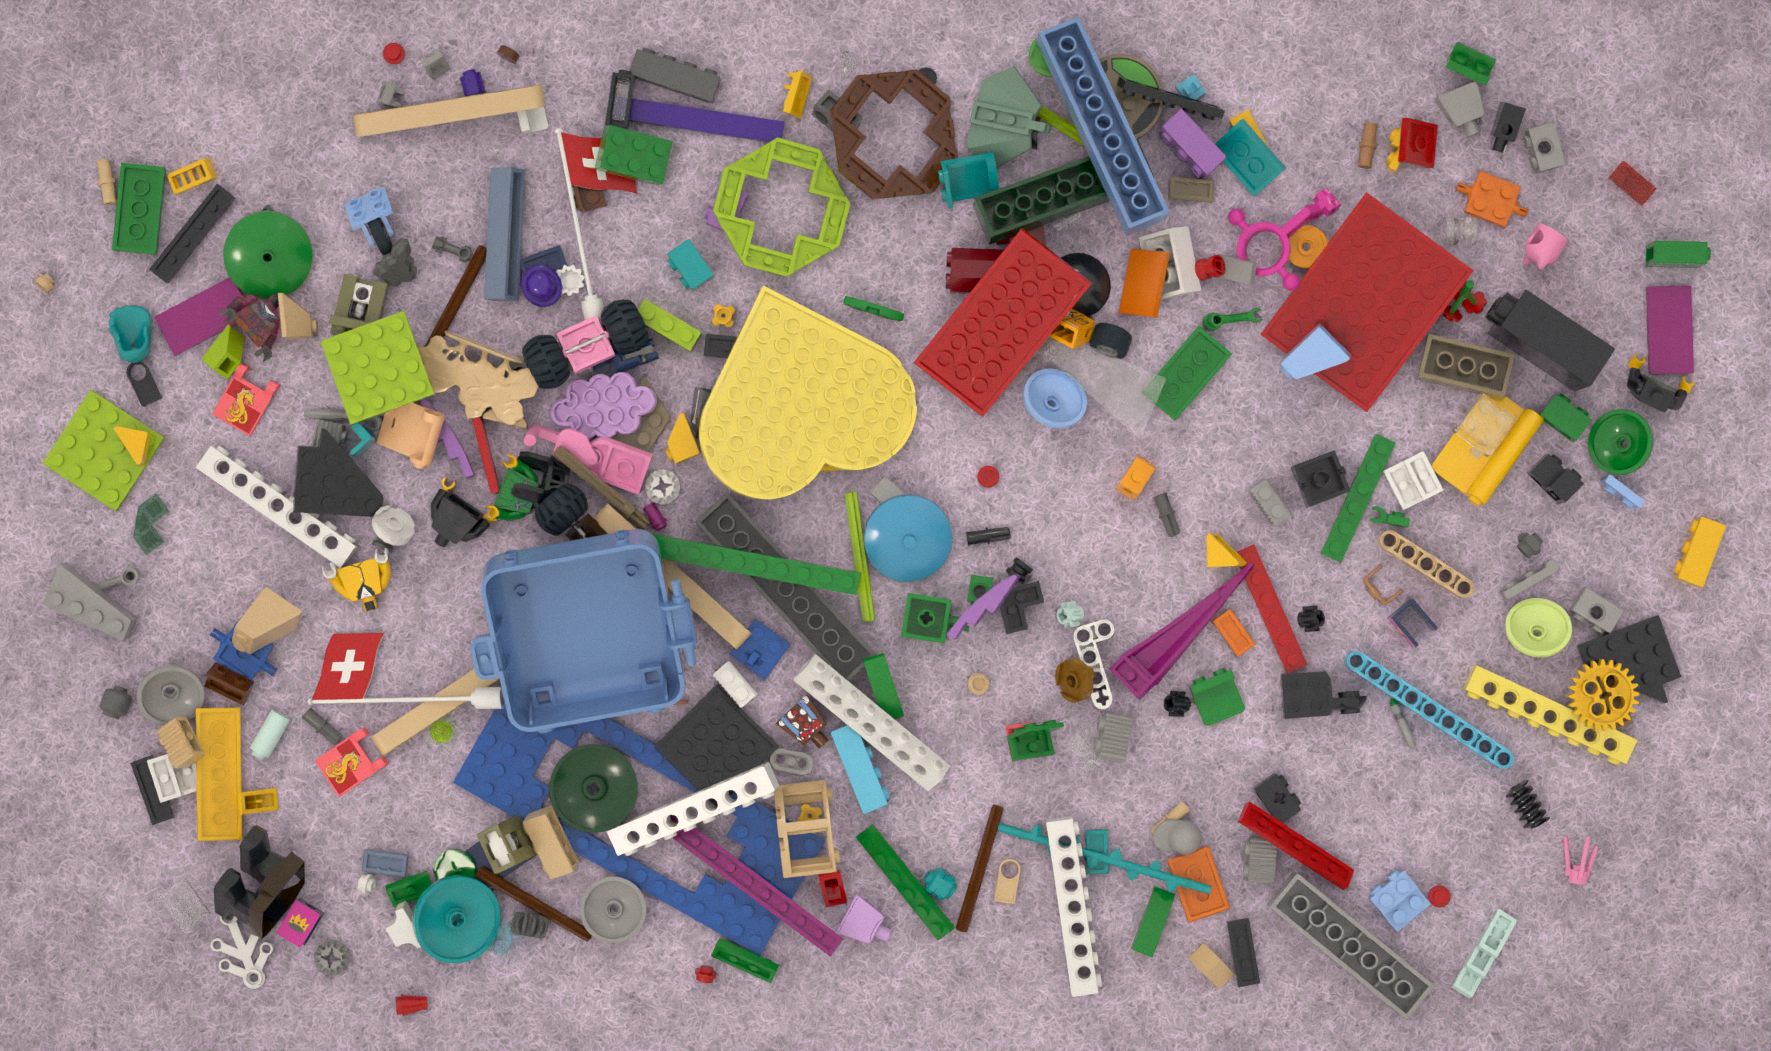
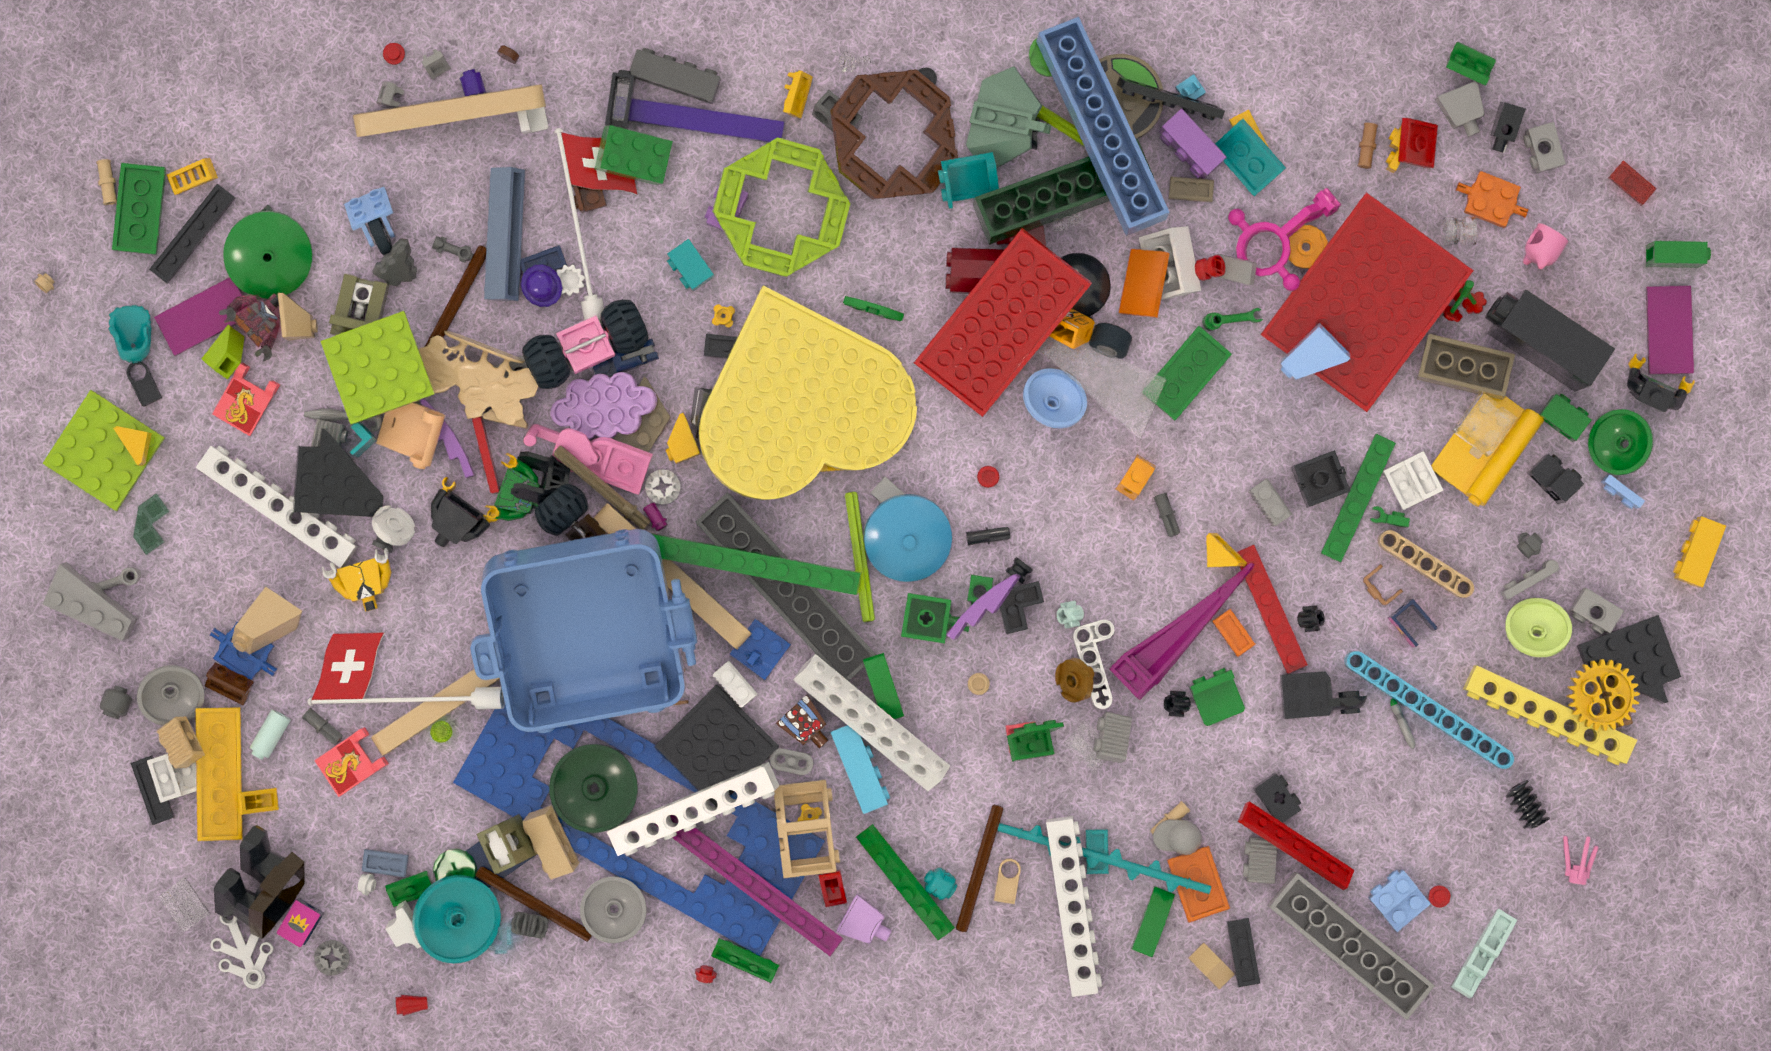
(669, 326): lime brick -> none

